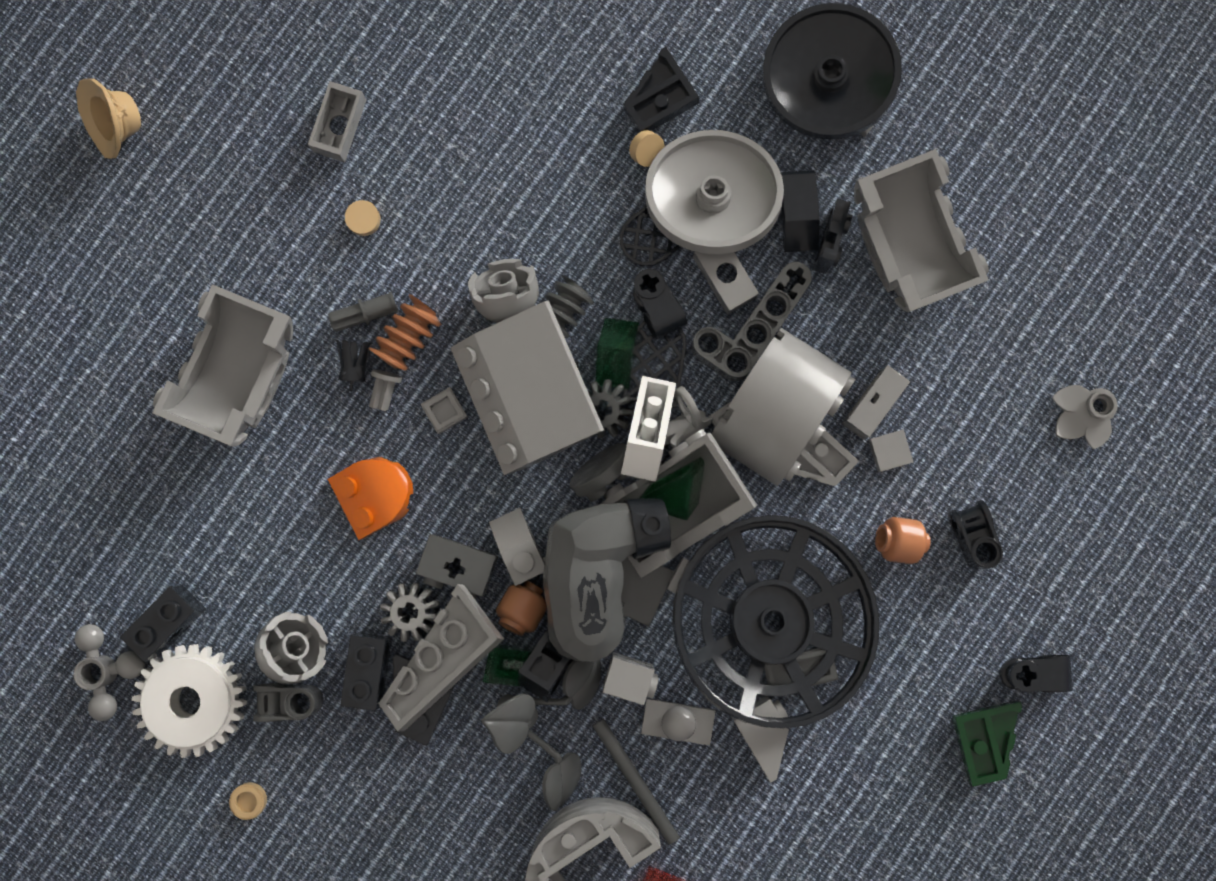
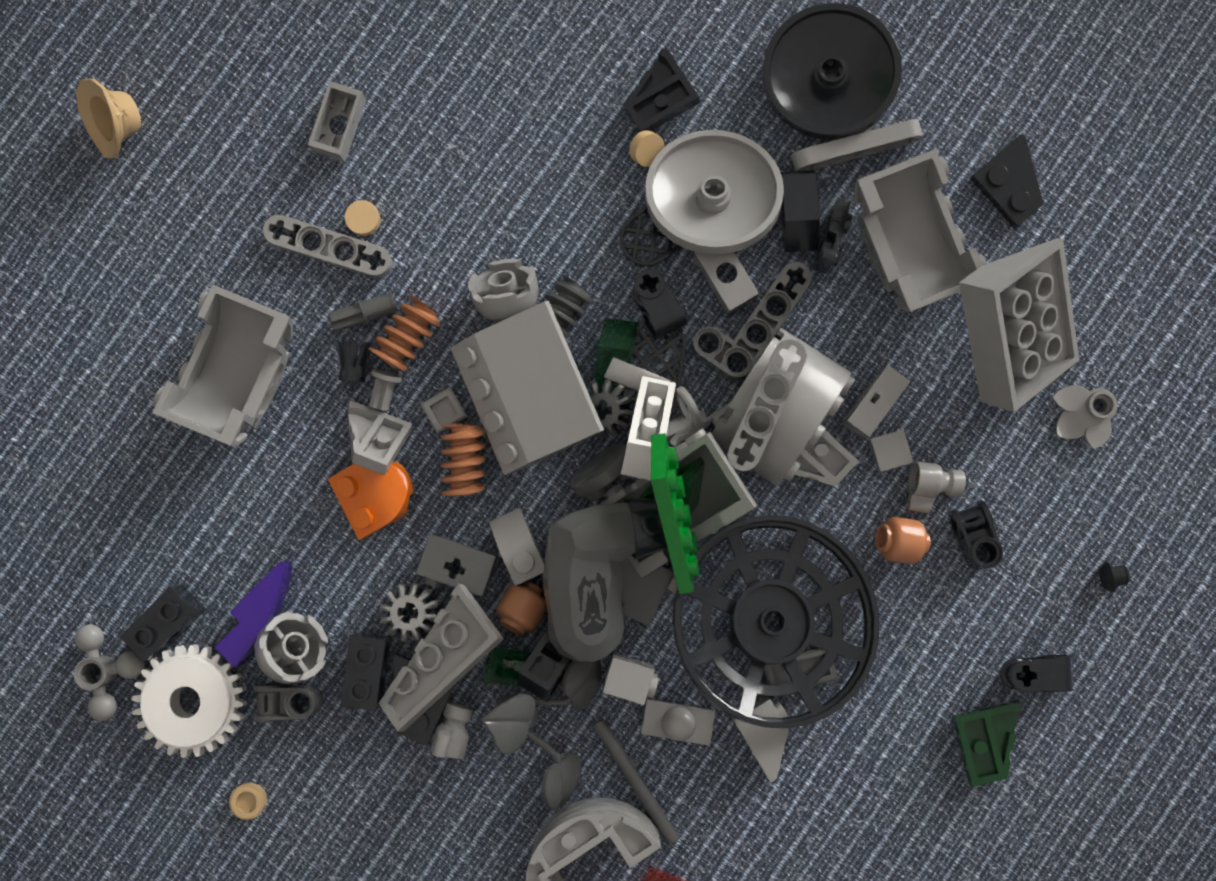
(254, 613): none -> dark purple slope
(329, 242): none -> light grey beam
(375, 437): none -> light grey wing
(452, 737): none -> light grey piece
(463, 459): none -> nougat piece
(628, 374): none -> white sticker
(674, 515): none -> green plate
(763, 403): none -> light grey beam
(857, 146): none -> light grey beam
(928, 481): none -> light grey piece
(1011, 182): none -> black wing
(1020, 324): none -> light grey slope
(1113, 576): none -> black piece

